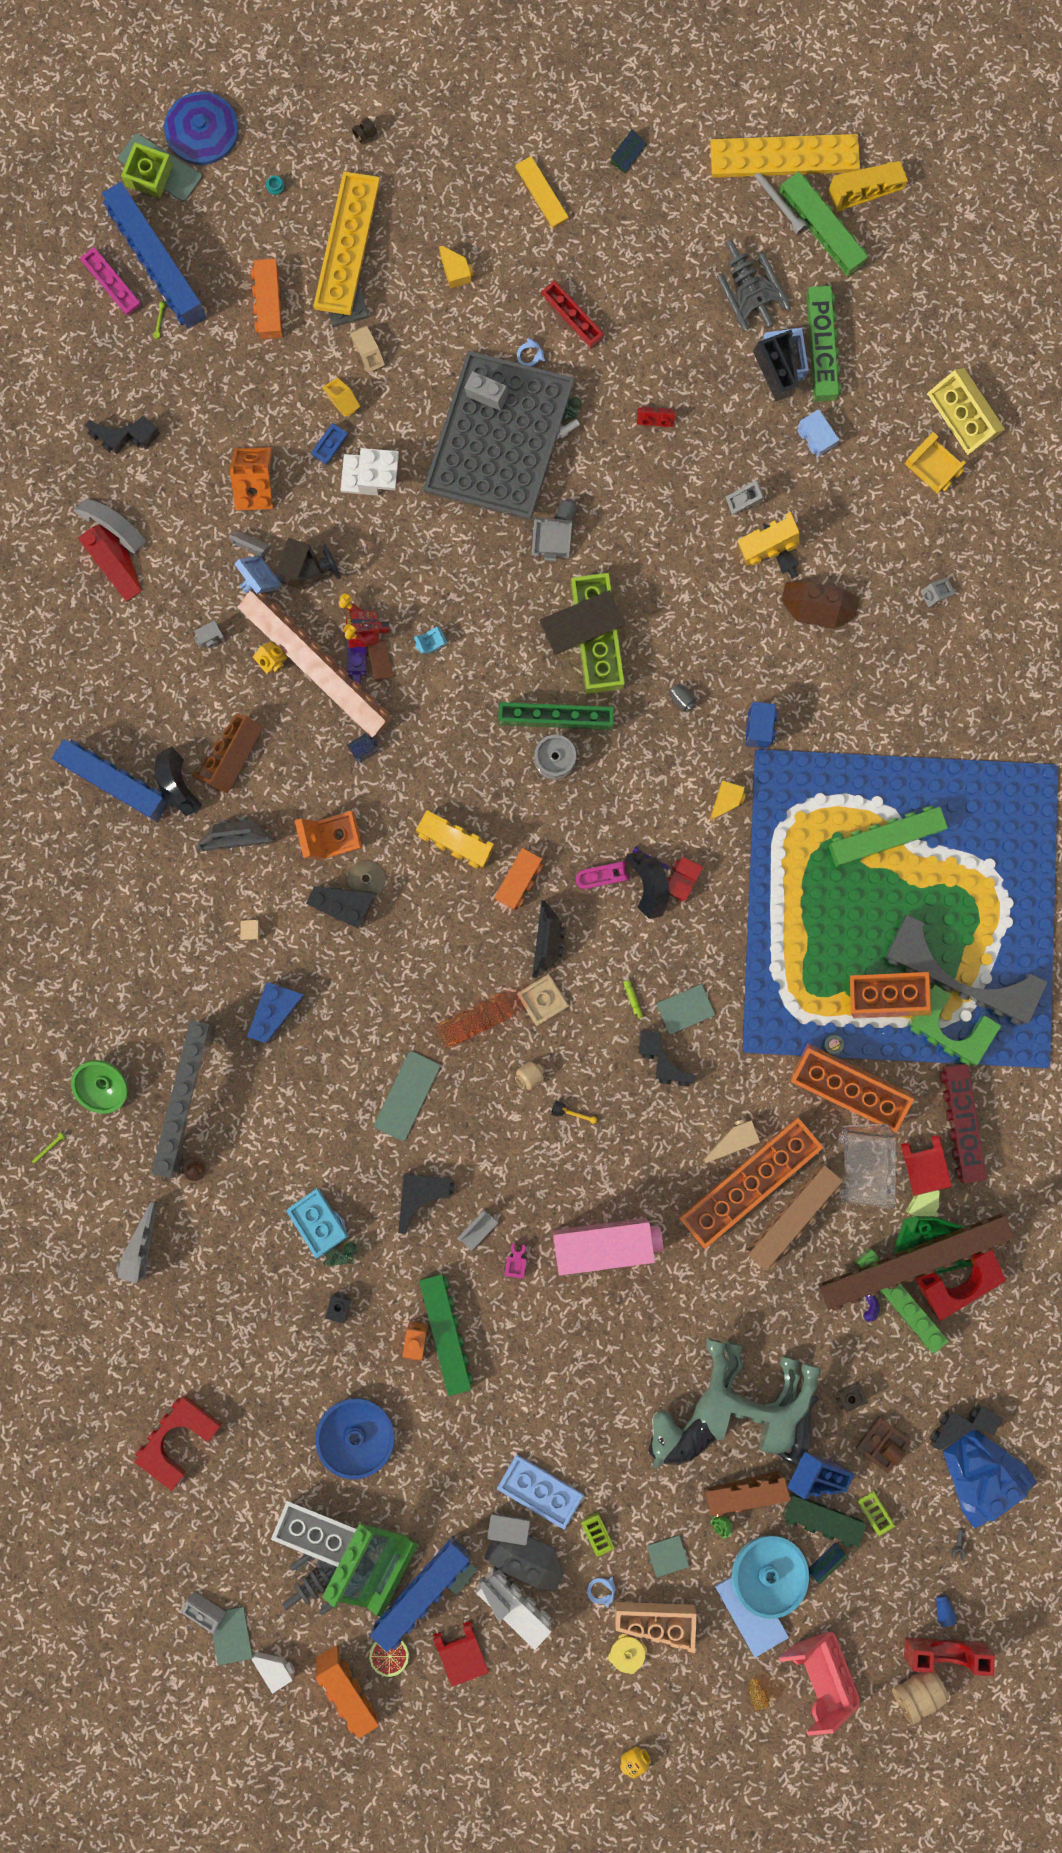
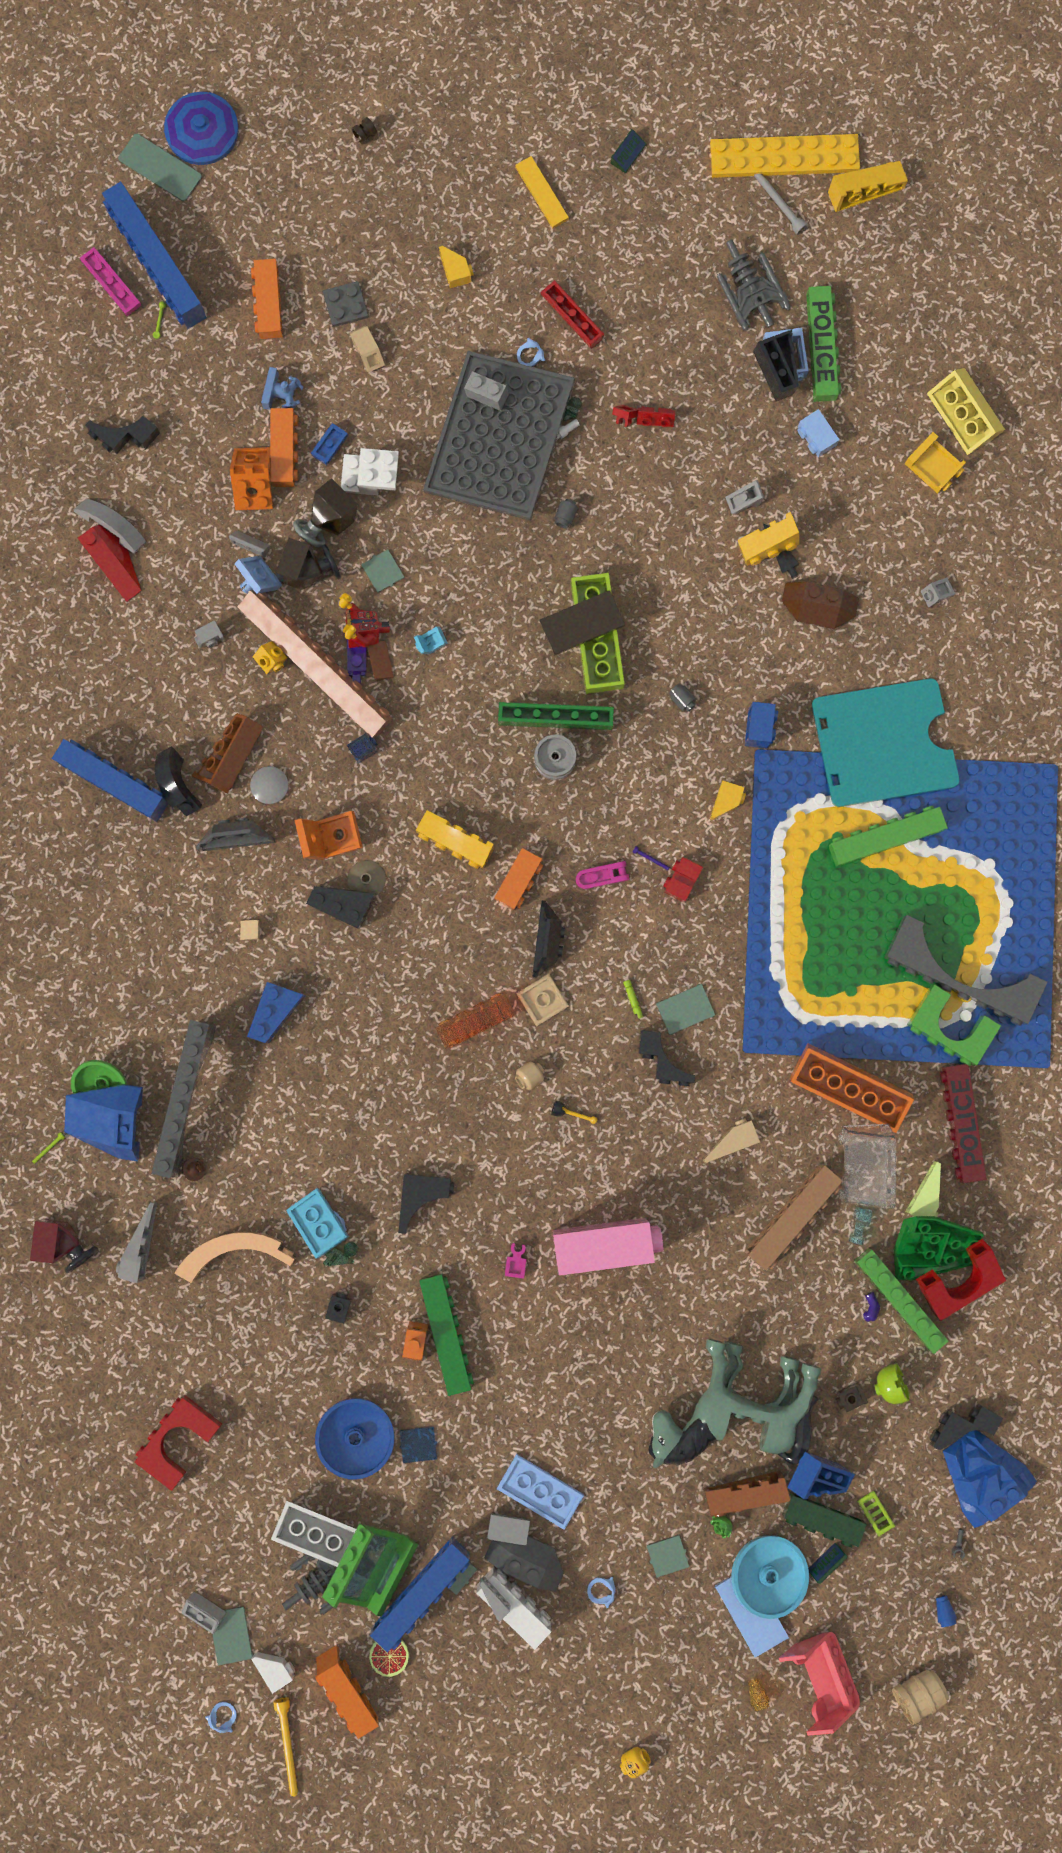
(55, 1241): none -> dark red piece
(106, 1119): none -> blue wedge
(147, 170): lime brick -> none
(201, 1256): none -> light nougat arch
(226, 1727): none -> light blue piece
(269, 785): none -> light grey dish
(275, 185): teal plate -> none
(279, 390): none -> medium blue piece
(282, 1709): none -> yellow piece
(283, 447): none -> orange brick
(331, 511): none -> dark brown piece
(341, 397): yellow slope -> none
(347, 243): yellow plate -> none
(382, 571): none -> sand green piece
(406, 1096): sand green piece -> none
(418, 1444): none -> piece
(461, 1656): red flag -> none
(477, 1230): light grey panel -> none
(551, 538): light grey piece -> none
(590, 1520): lime slope -> none
(624, 412): none -> red tile
(627, 1654): light yellow piece -> none
(654, 881): black arch -> none
(659, 1622): light nougat wedge -> none
(750, 1182): orange brick -> none
(823, 223): bright green brick -> none
(833, 1044): sand green tile -> none
(862, 1219): none -> clear light blue leg
(882, 743): none -> teal door
(883, 1445): reddish brown plate -> none
(890, 995): orange brick -> none
(891, 1385): none -> lime cylinder
(916, 1261): reddish brown brick -> none
(923, 1653): red arch -> none
(927, 1168): red flag -> none

